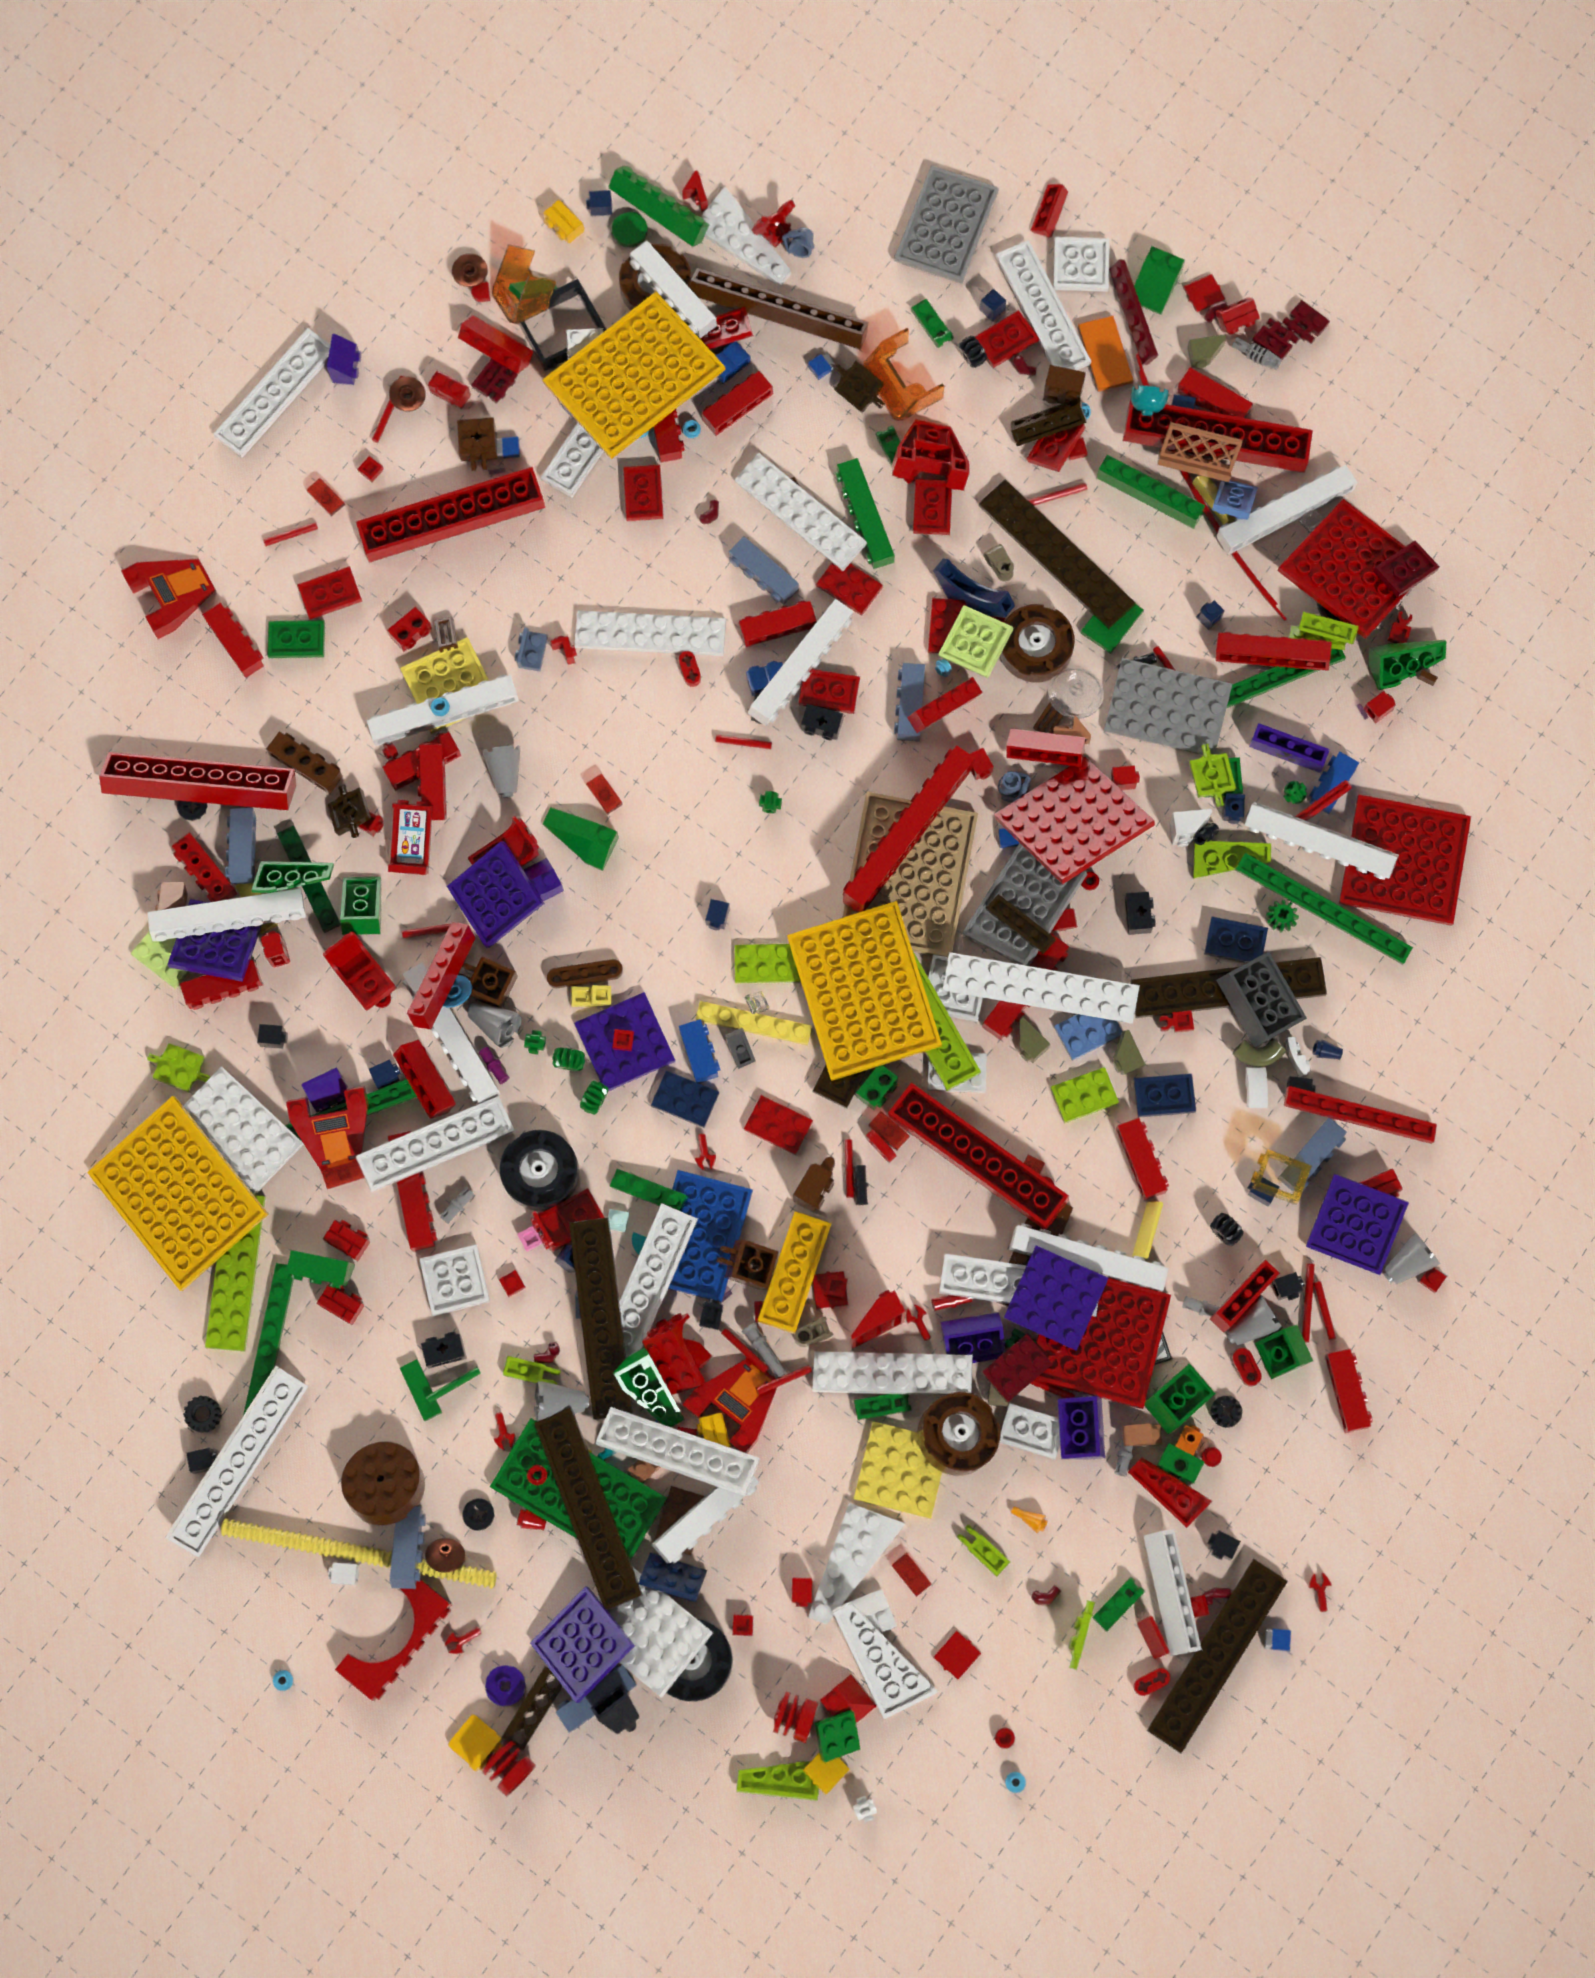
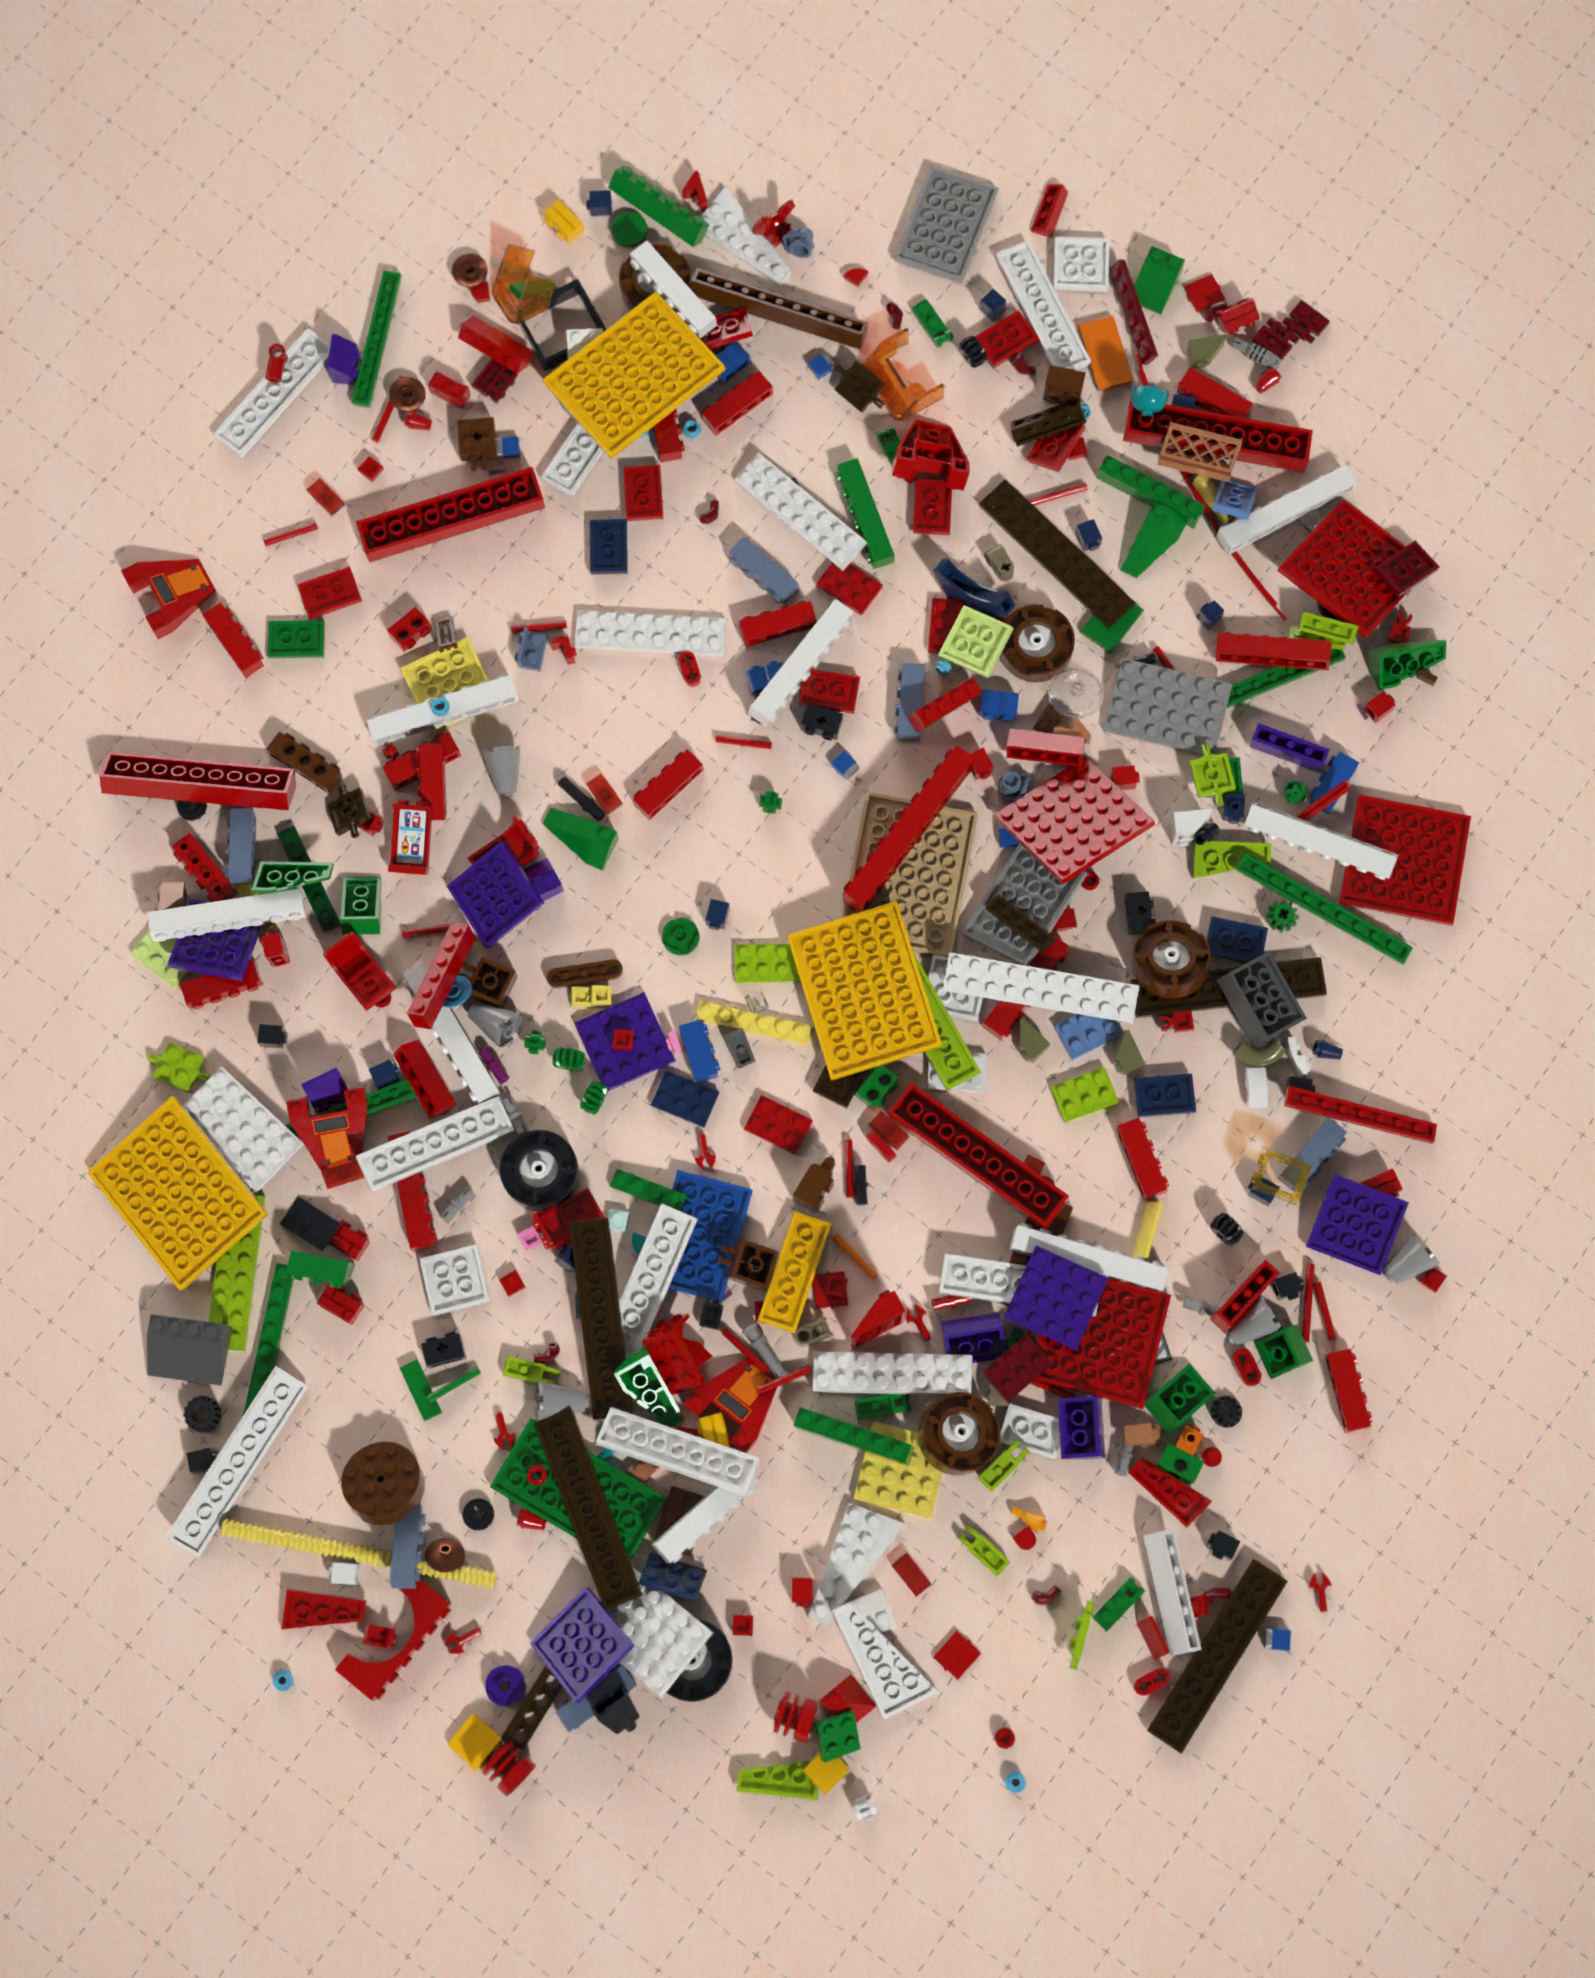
(187, 1349): none -> dark grey slope
(276, 364): none -> red piece
(310, 1224): none -> black sticker
(318, 1609): none -> red wing
(376, 339): none -> green plate
(379, 1636): none -> red bracket
(417, 421): none -> red cone
(515, 1116): none -> light grey pin
(539, 627): none -> red bar
(587, 804): none -> black pin
(608, 546): none -> dark blue plate
(667, 784): none -> red brick
(673, 1043): none -> bright pink plate
(680, 936): none -> green tile
(845, 765): none -> blue piece
(854, 1436): none -> green brick
(855, 1256): none -> orange bar
(856, 276): none -> red tile
(896, 313): none -> dark red arm
(998, 705): none -> blue brick
(1002, 1466): none -> lime hinge
(1025, 1539): none -> red tile
(1089, 535): none -> dark blue brick
(1156, 535): none -> green wedge
(1171, 959): none -> reddish brown piece
(1269, 379): none -> red cone

